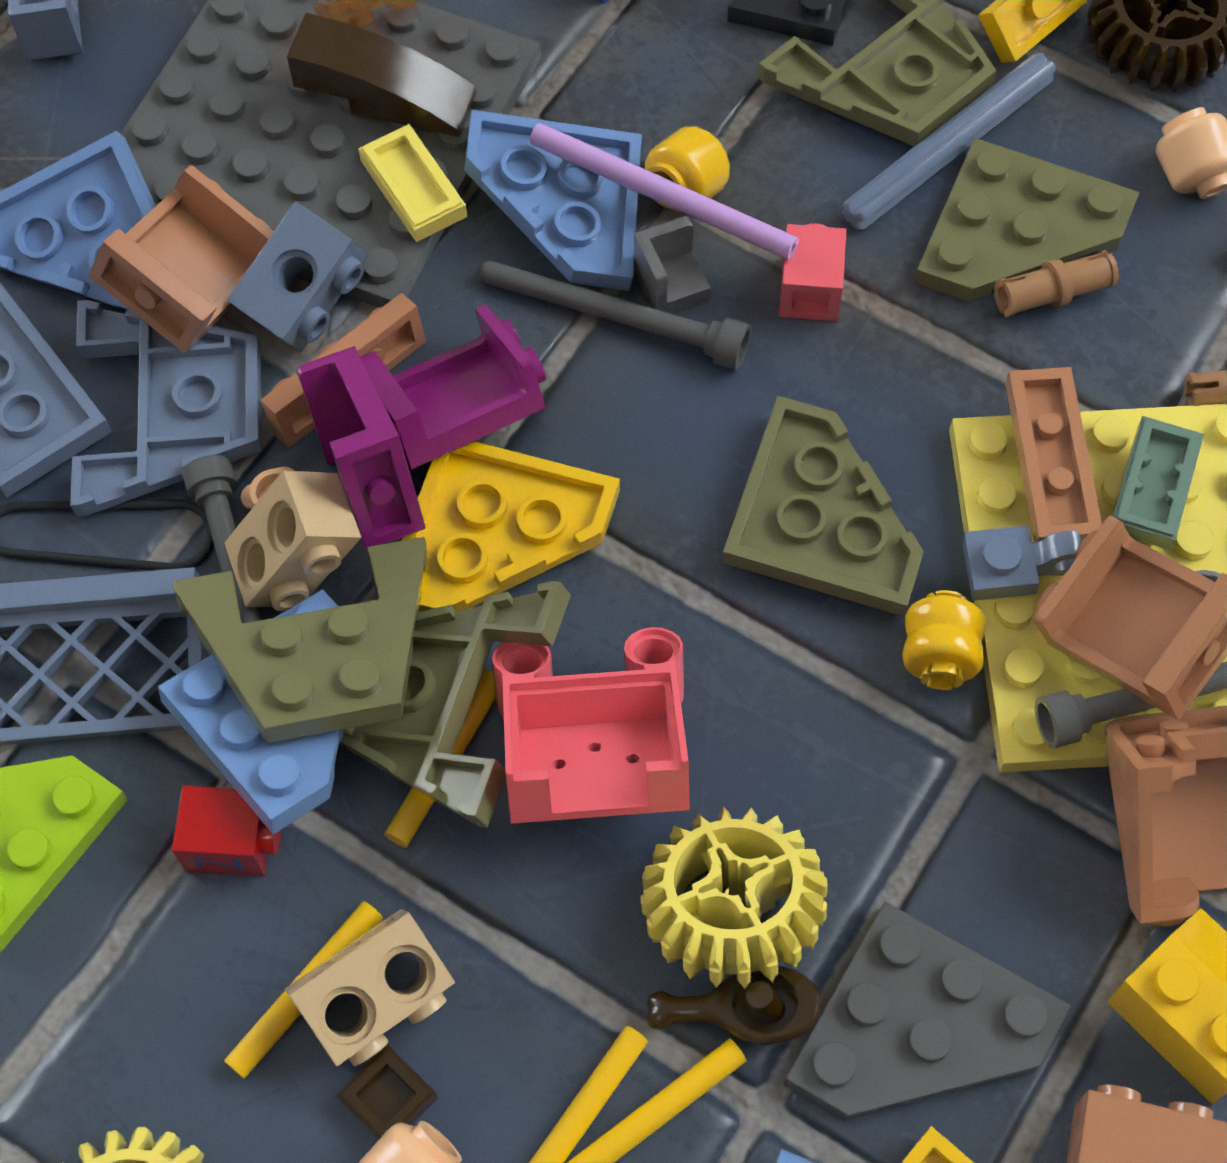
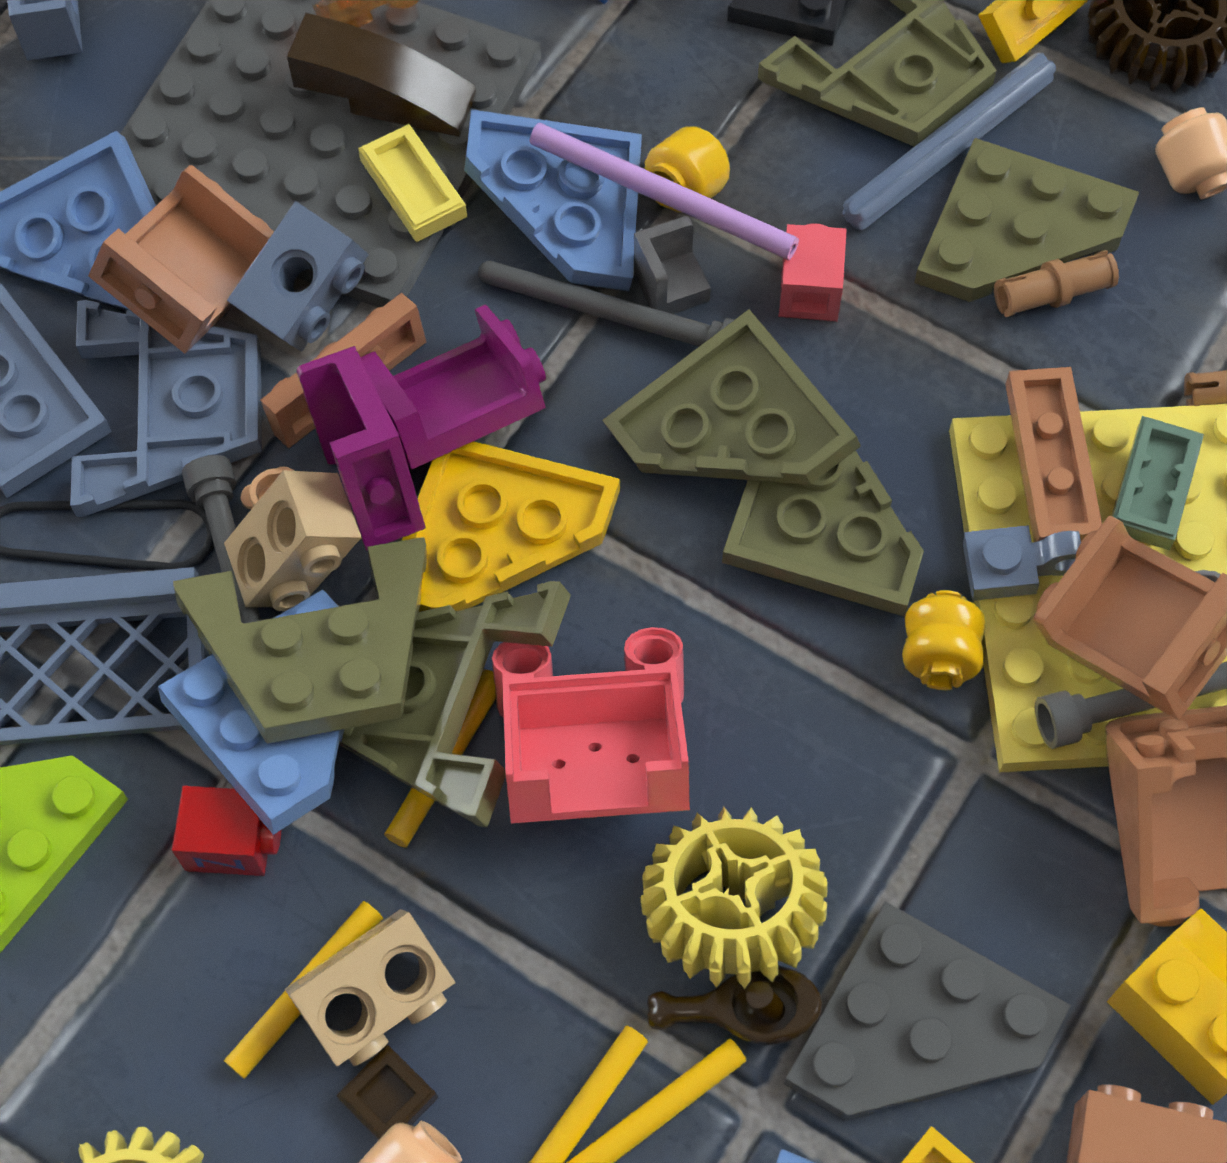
(734, 414): none -> olive plate

